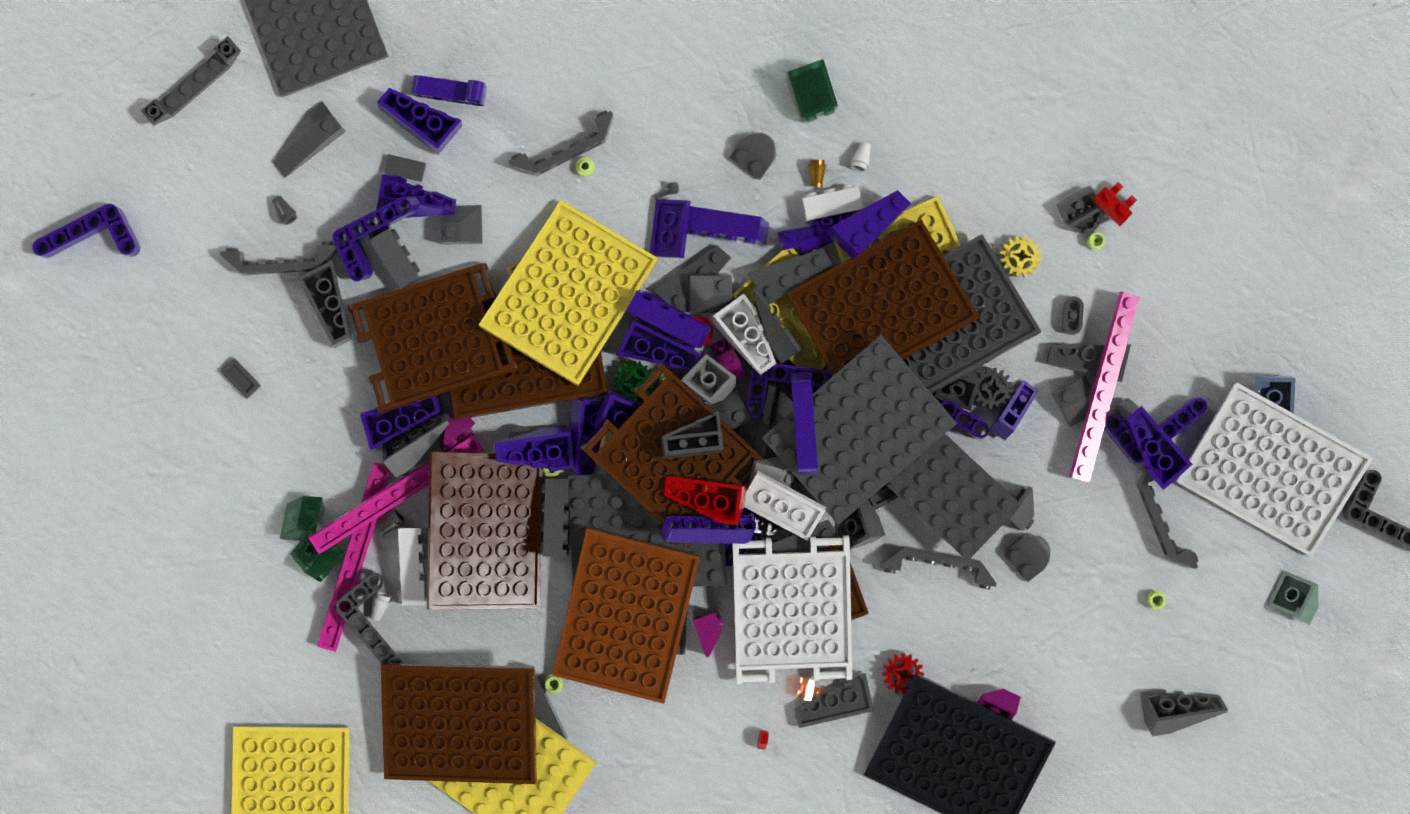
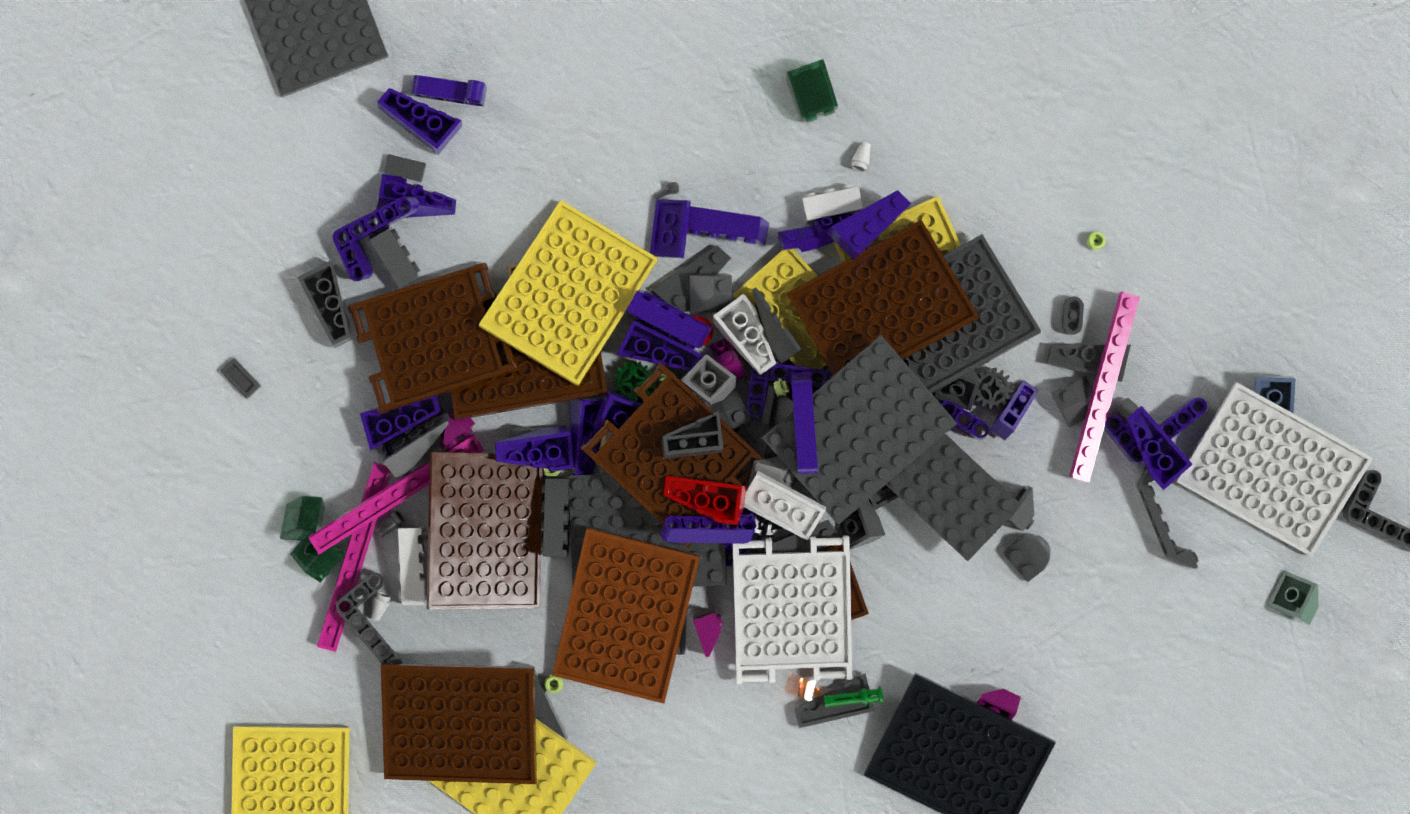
(88, 230): dark purple beam -> none
(194, 84): dark grey slope -> none
(236, 258): dark grey slope -> none
(284, 211): dark grey cone -> none
(310, 137): dark grey wedge -> none
(463, 227): dark grey slope -> none
(522, 163): dark grey slope -> none
(587, 172): yellowish green plate -> none
(755, 153): dark grey slope -> none
(762, 739): red tile -> none
(781, 387): none -> yellowish green plate
(785, 276): dark grey wing -> none
(817, 172): pearl gold cone -> none
(830, 699): none -> green pin
(905, 665): red gear -> none
(982, 576): dark grey slope -> none
(1029, 258): light yellow gear -> none
(1081, 212): dark grey slope -> none
(1112, 206): red plate -> none
(1162, 600): yellowish green plate -> none
(1172, 712): dark grey wedge -> none

